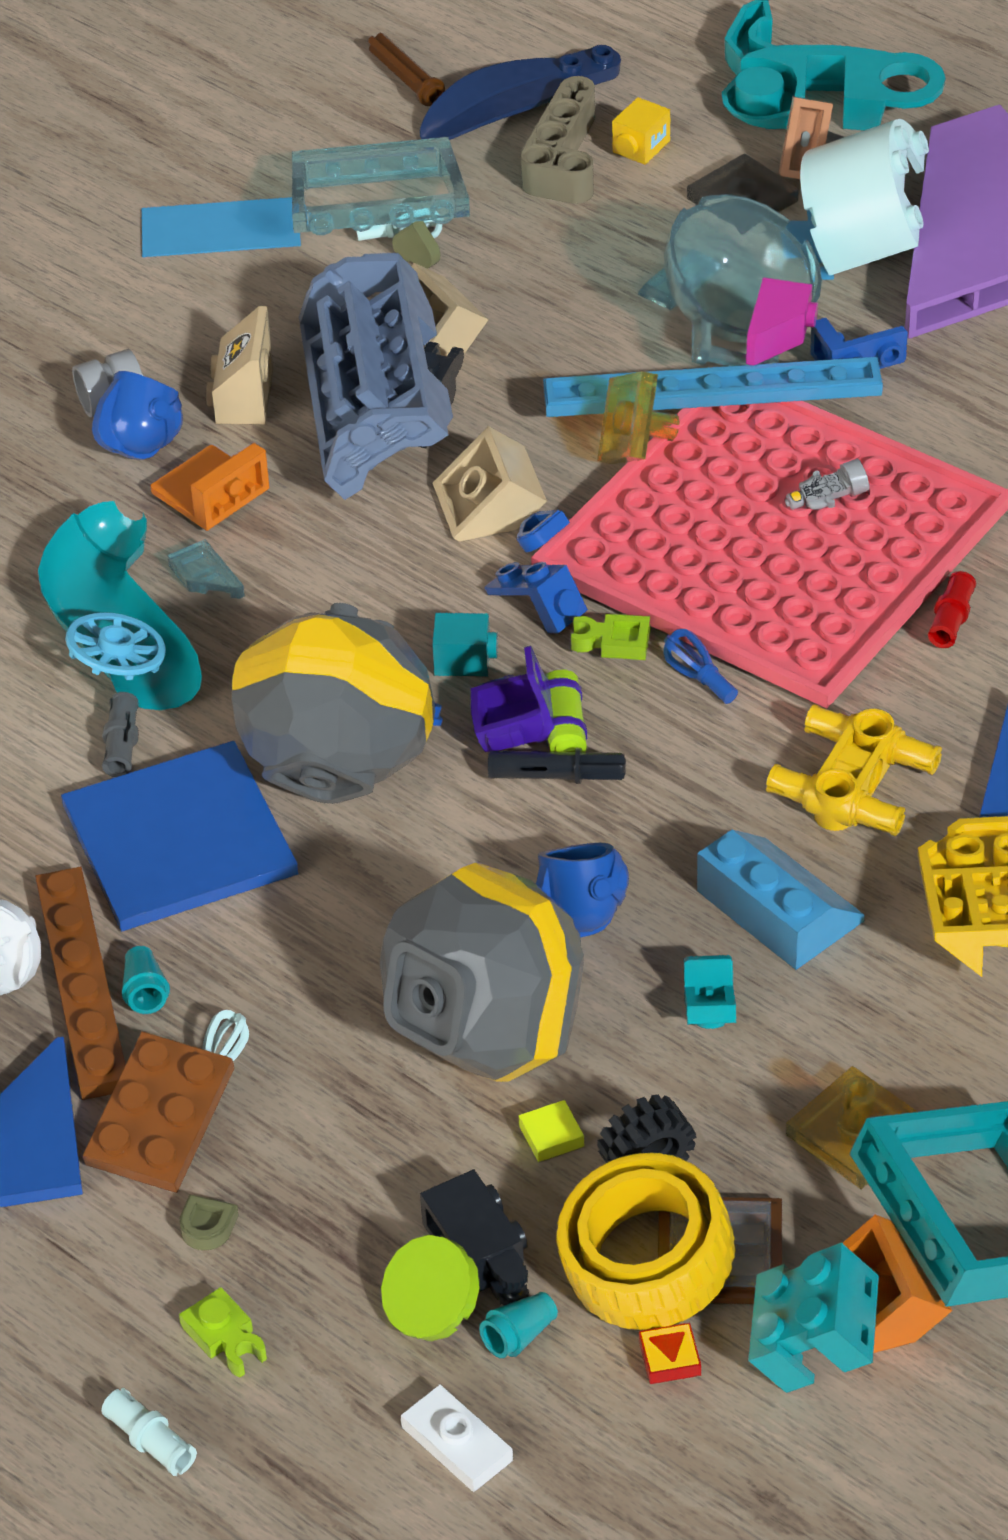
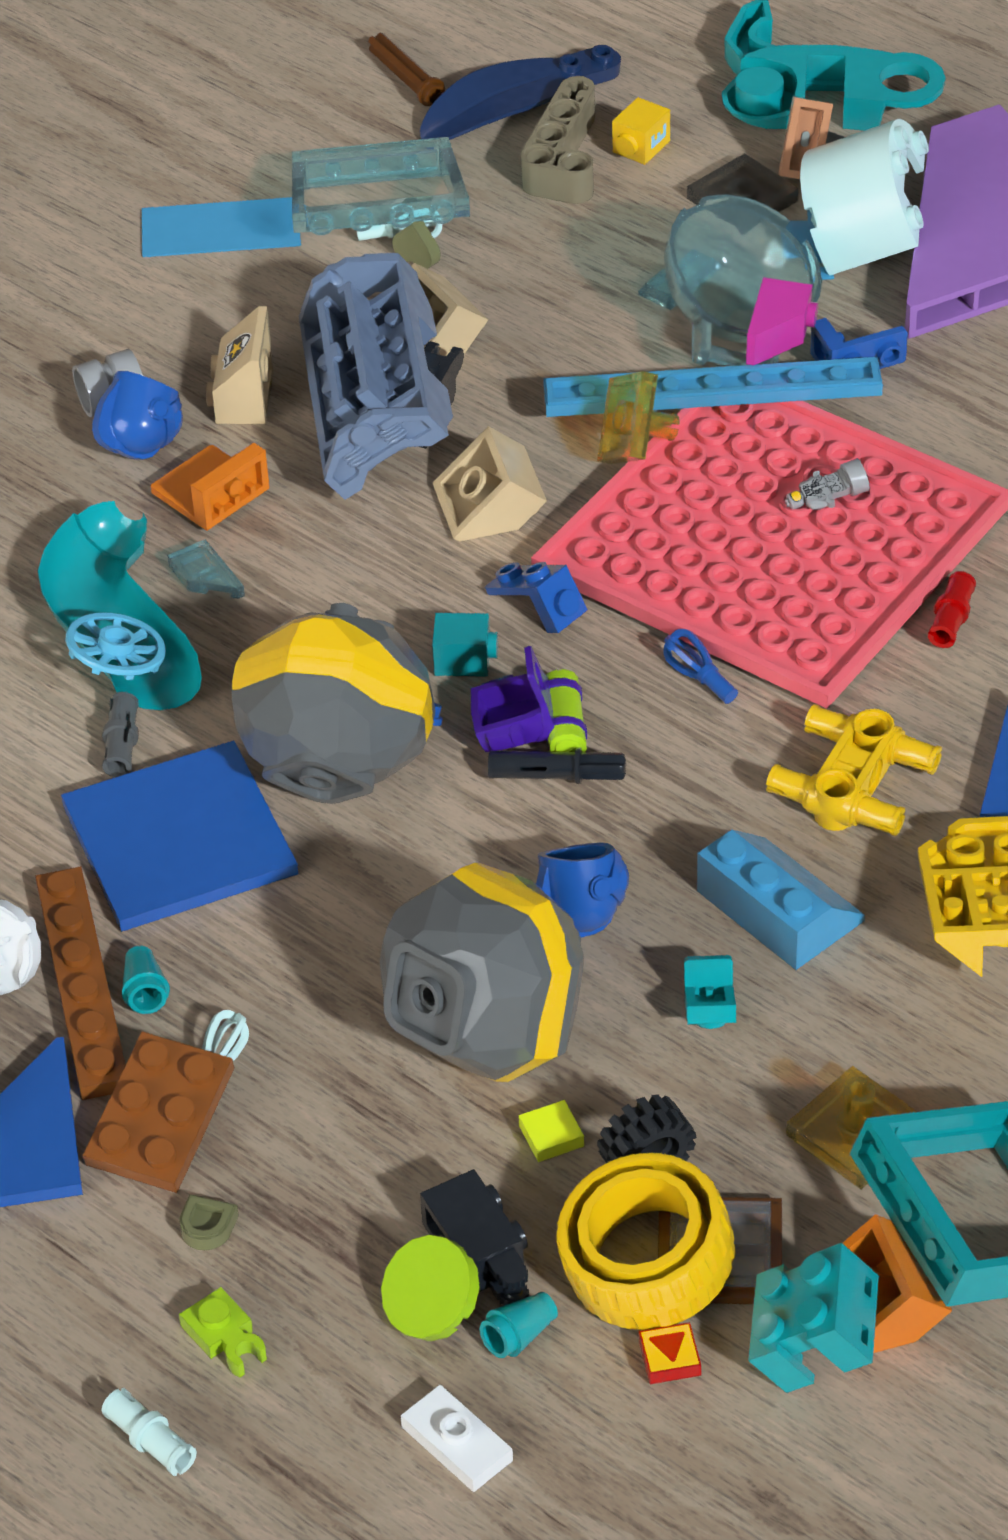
(540, 528): blue tile -> none
(617, 637): lime plate -> none

